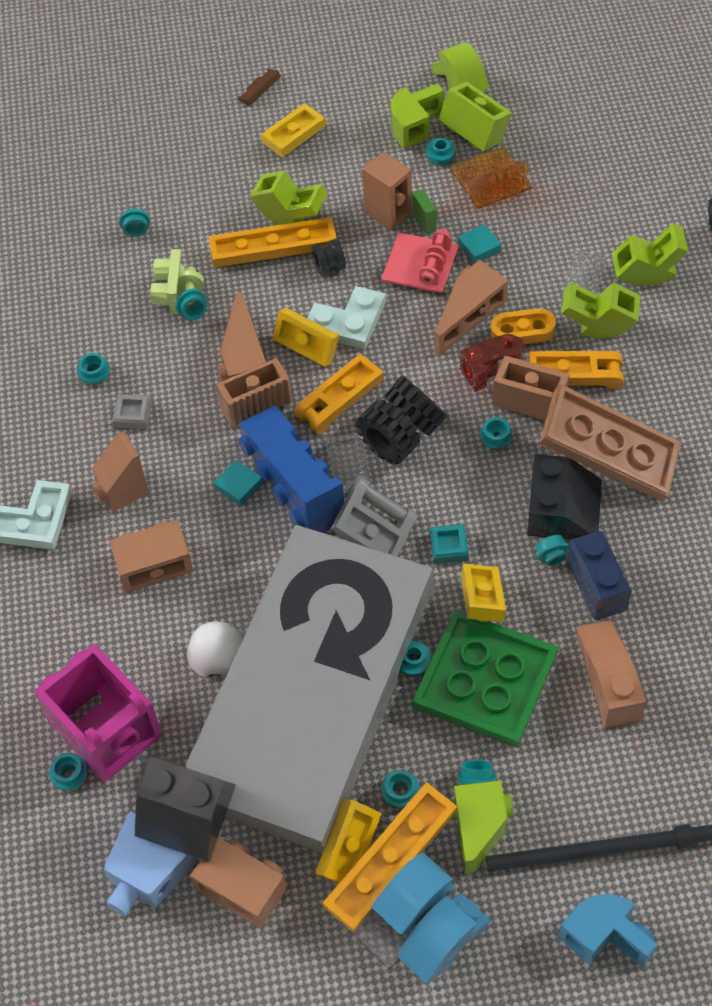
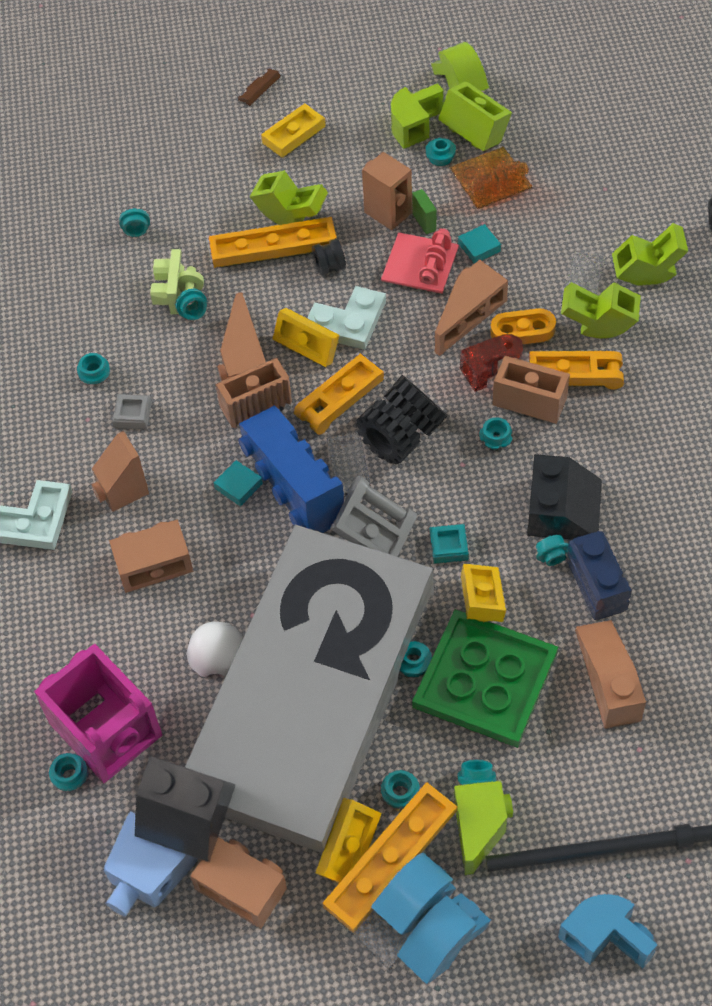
(610, 442): nougat plate -> none

